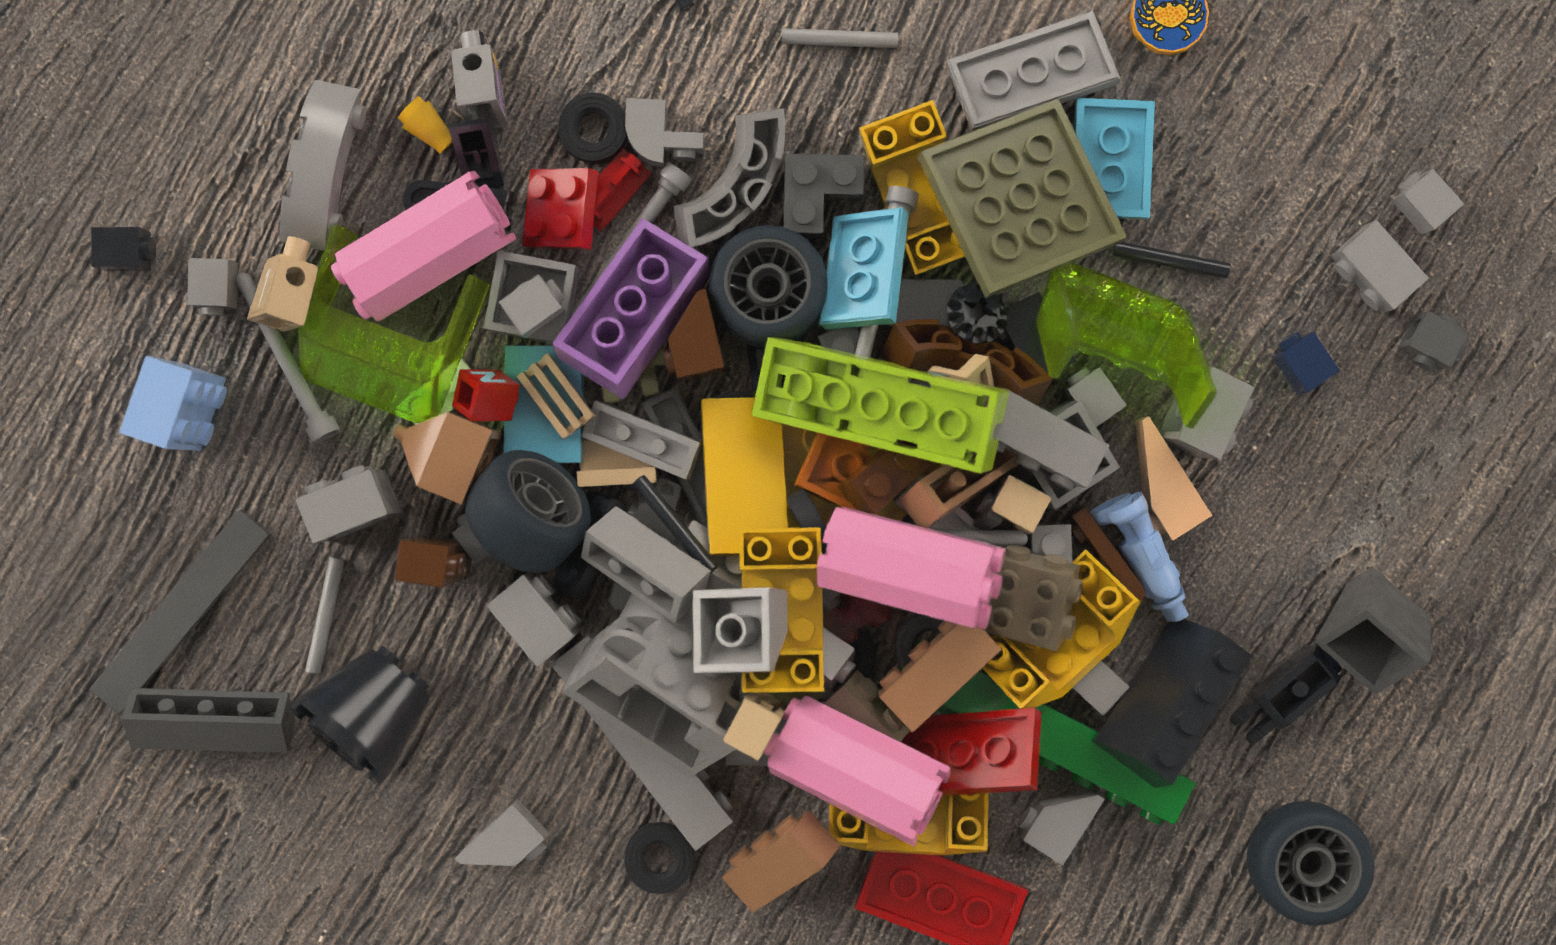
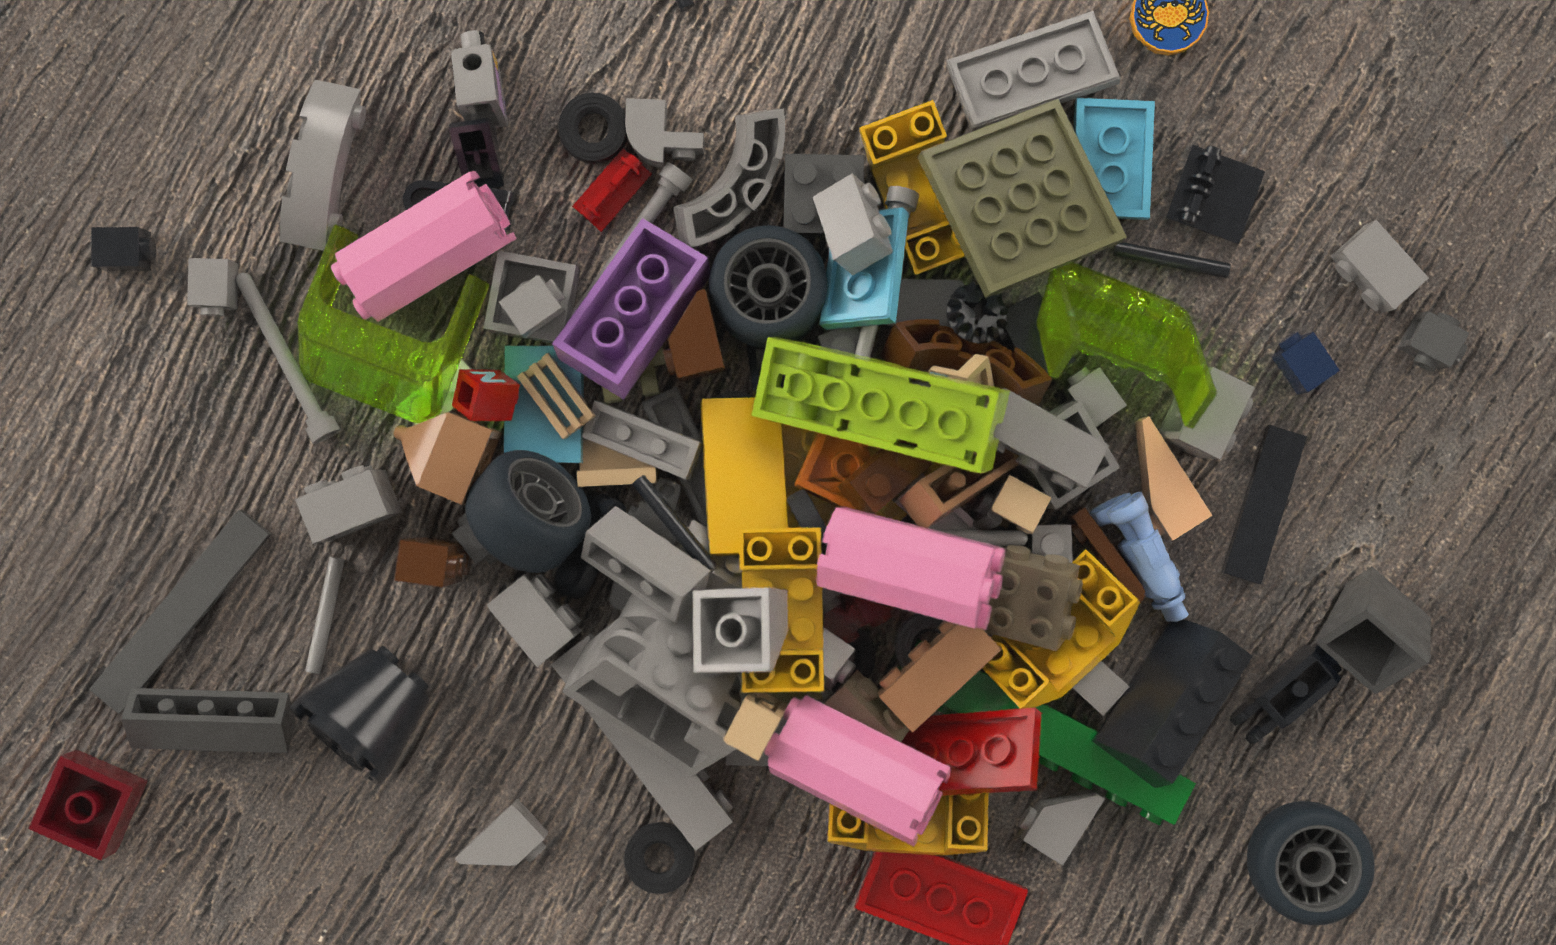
(88, 804): none -> dark red brick
(173, 405): light blue brick -> none
(276, 300): tan torso -> none
(426, 124): yellow cone -> none
(560, 208): red plate -> none
(780, 860): medium nougat brick -> none
(839, 38): light grey bar -> none
(853, 224): none -> light grey brick
(1215, 193): none -> black hinge
(1263, 504): none -> black tile
(1426, 200): light grey brick -> none

